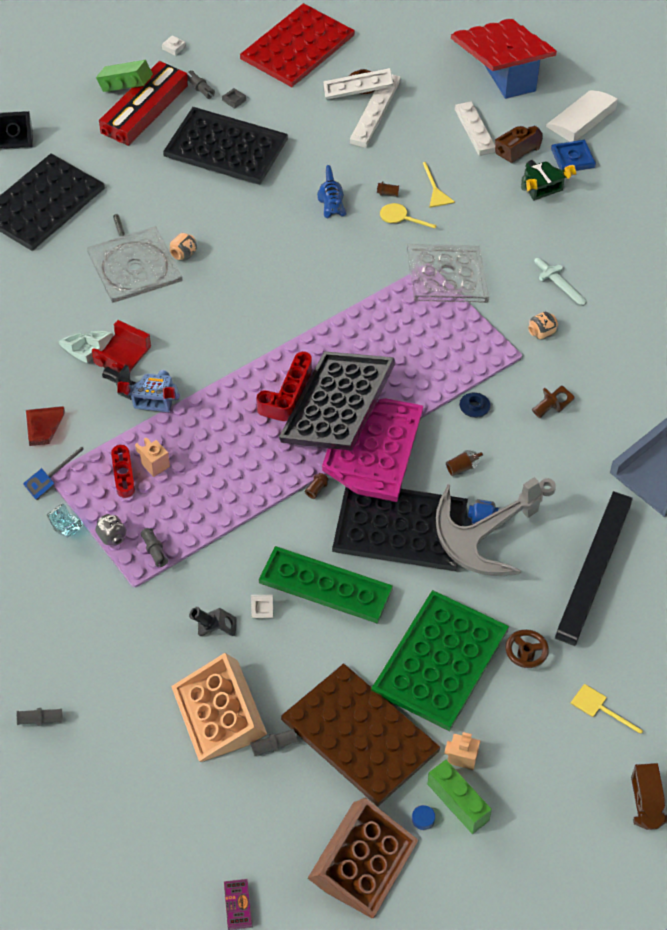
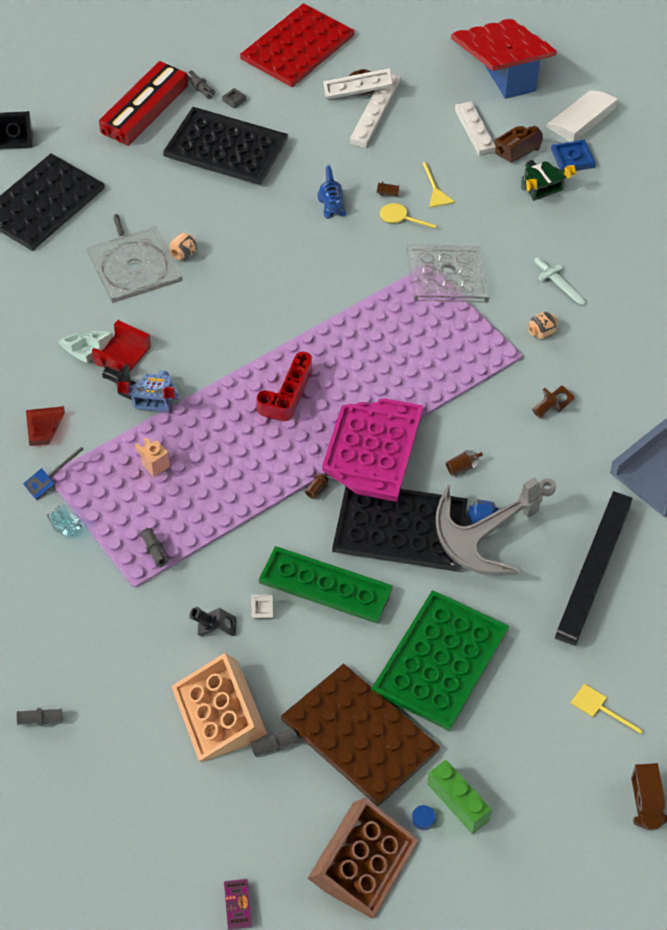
(110, 530): flat silver head -> none
(124, 75): bright green brick -> none
(128, 477): red beam -> none
(173, 45): white plate -> none
(337, 400): black plate -> none
(462, 750): light nougat brick -> none
(474, 411): dark blue piece -> none
(525, 659): reddish brown piece -> none

